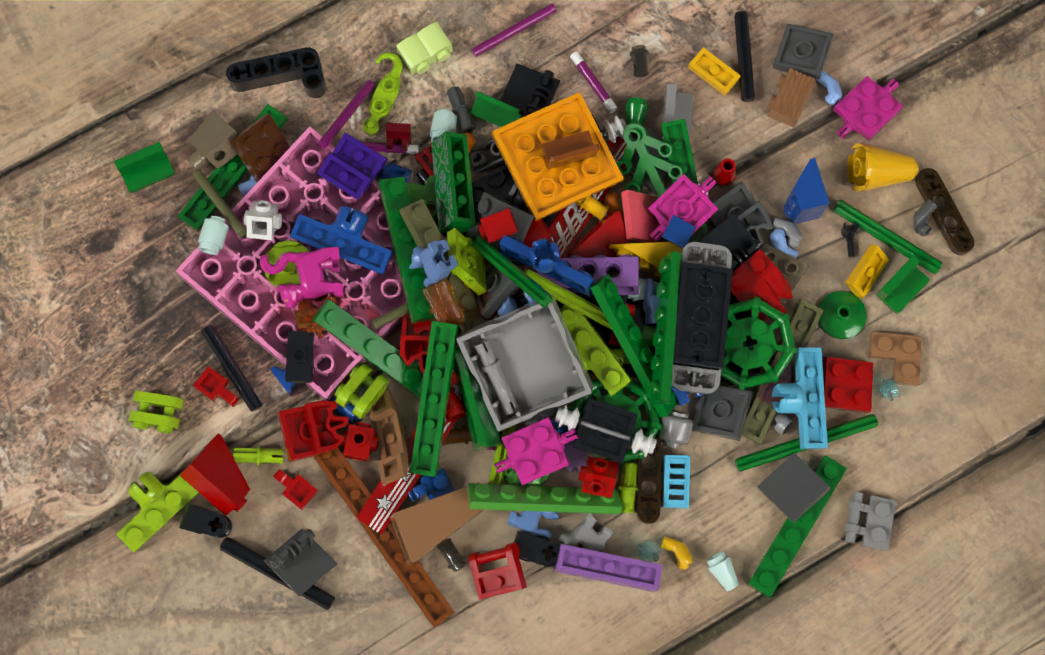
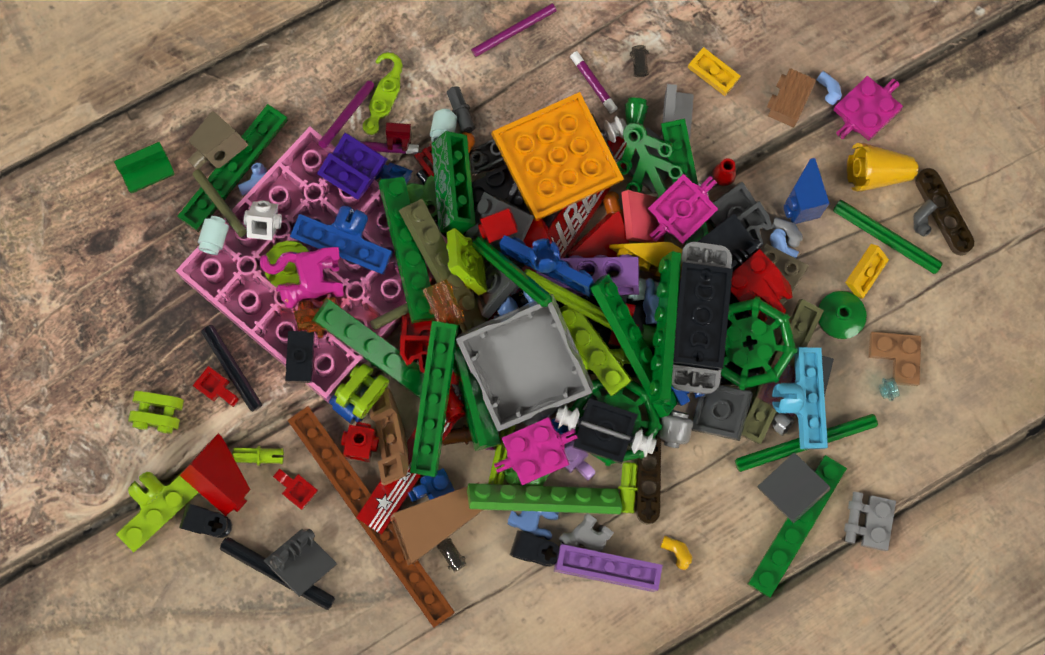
(260, 146): reddish brown plate -> none
(275, 75): black beam -> none
(280, 375): blue slope -> none
(311, 429): red plate -> none
(425, 48): yellowish green brick -> none
(433, 261): medium blue animal -> none
(494, 372): light grey pin -> none
(495, 110): green panel -> none
(500, 579): red plate -> none
(530, 89): black hinge -> none
(569, 149): dark orange panel -> none
(593, 206): yellow pin -> none
(598, 476): red brick -> none
(648, 551): clear light blue plate -> none
(678, 231): blue slope -> none
(685, 471): medium azure slope -> none
(723, 570): light aqua cone -> none
(744, 56): black axle -> none
(803, 50): dark grey tile -> none
(848, 384): red plate -> none
(849, 237): black hand -> none
(903, 286): green panel -> none

